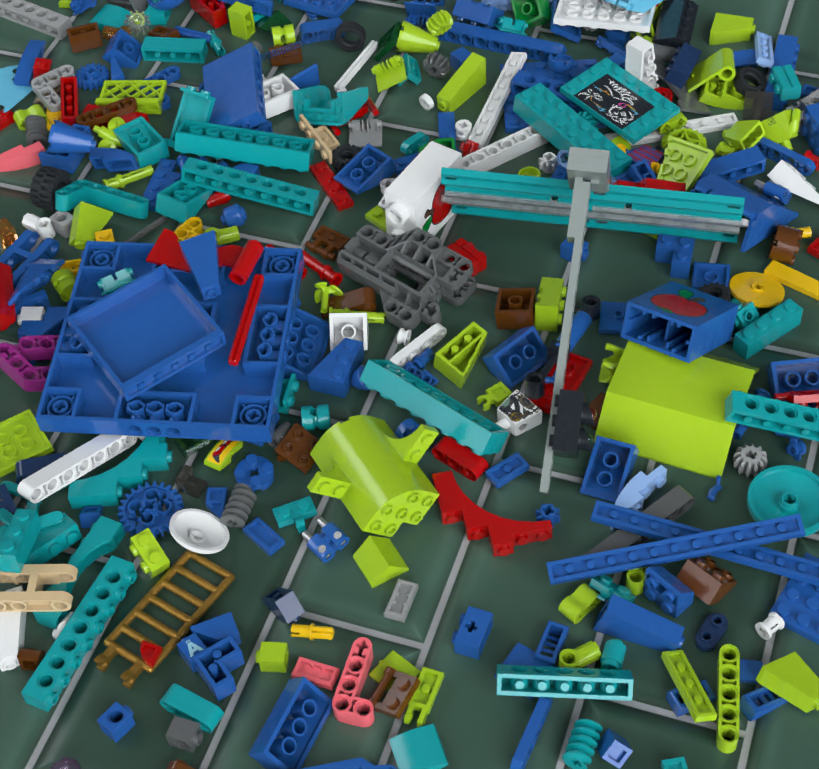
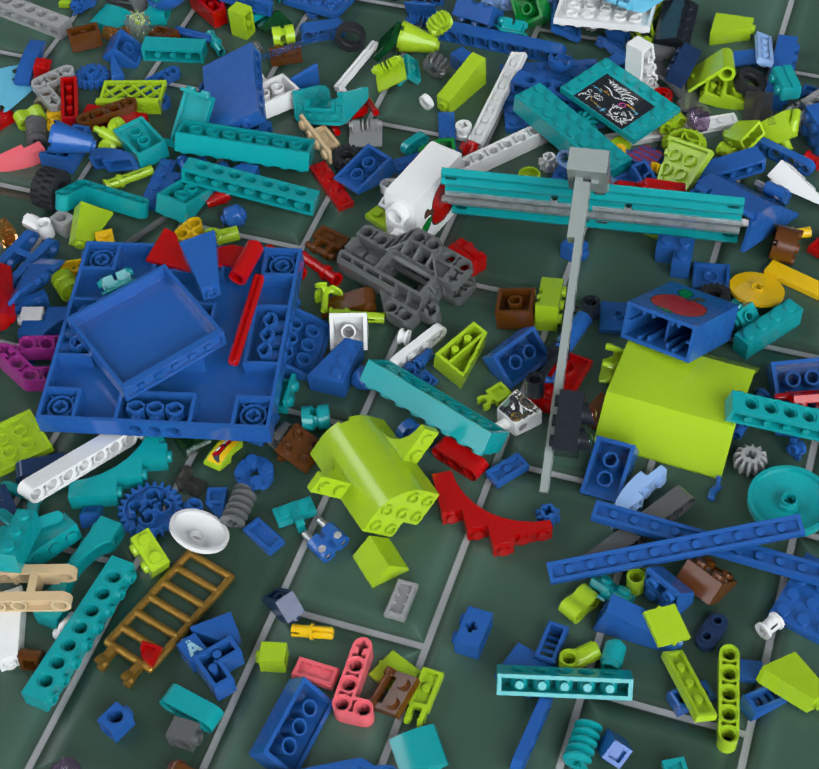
(193, 503): none -> blue plate
(666, 625): none -> lime piece
(698, 119): none -> clear purple hair

